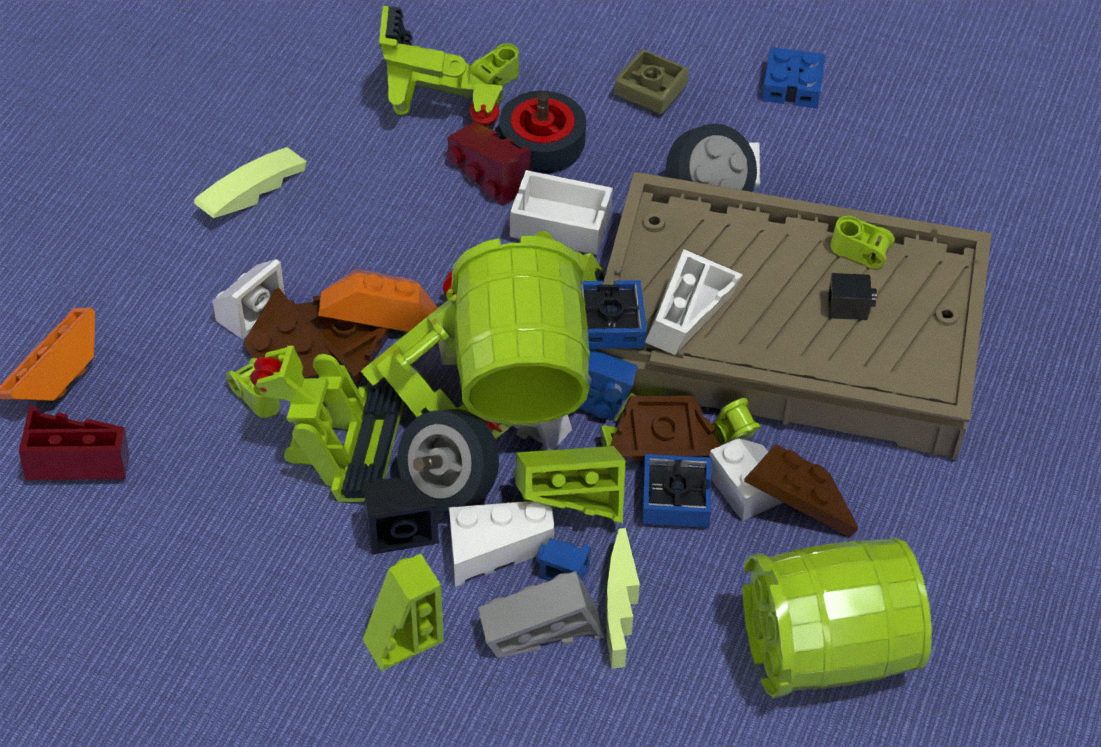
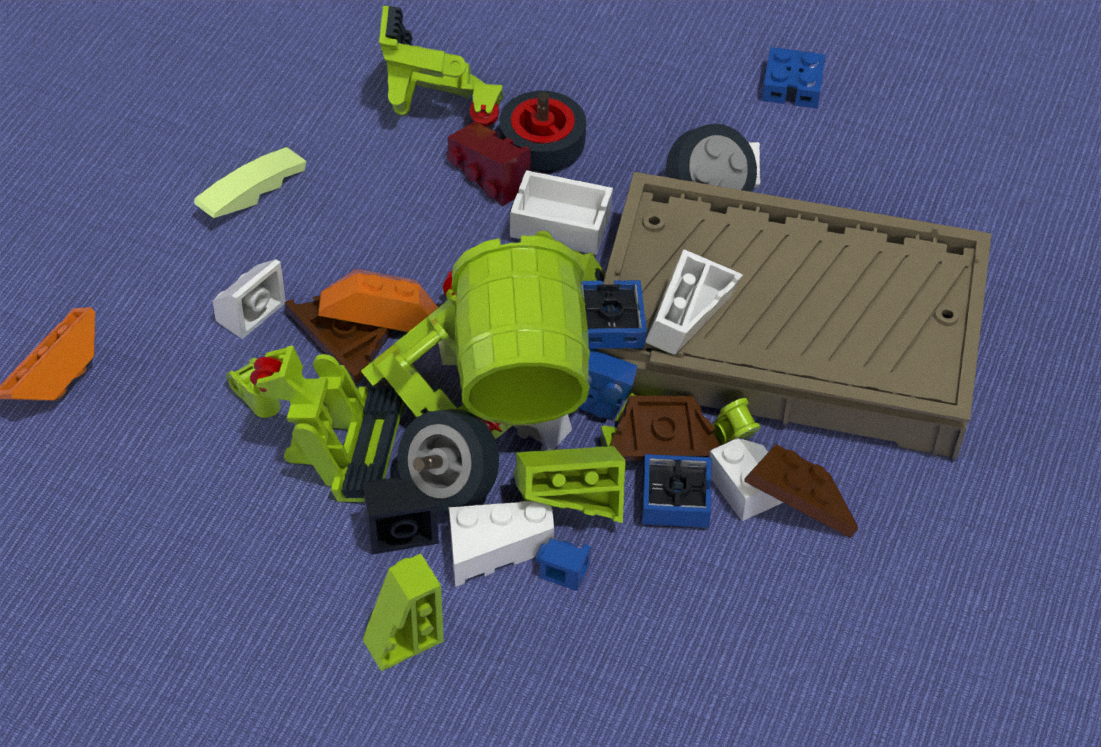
(72, 449): dark red wedge -> none
(281, 327): reddish brown wing -> none
(498, 66): lime piece -> none
(539, 616): light grey wedge -> none
(621, 593): yellowish green slope -> none
(651, 81): olive brick -> none
(836, 614): lime piece -> none
(850, 296): black brick -> none
(859, 241): lime piece -> none

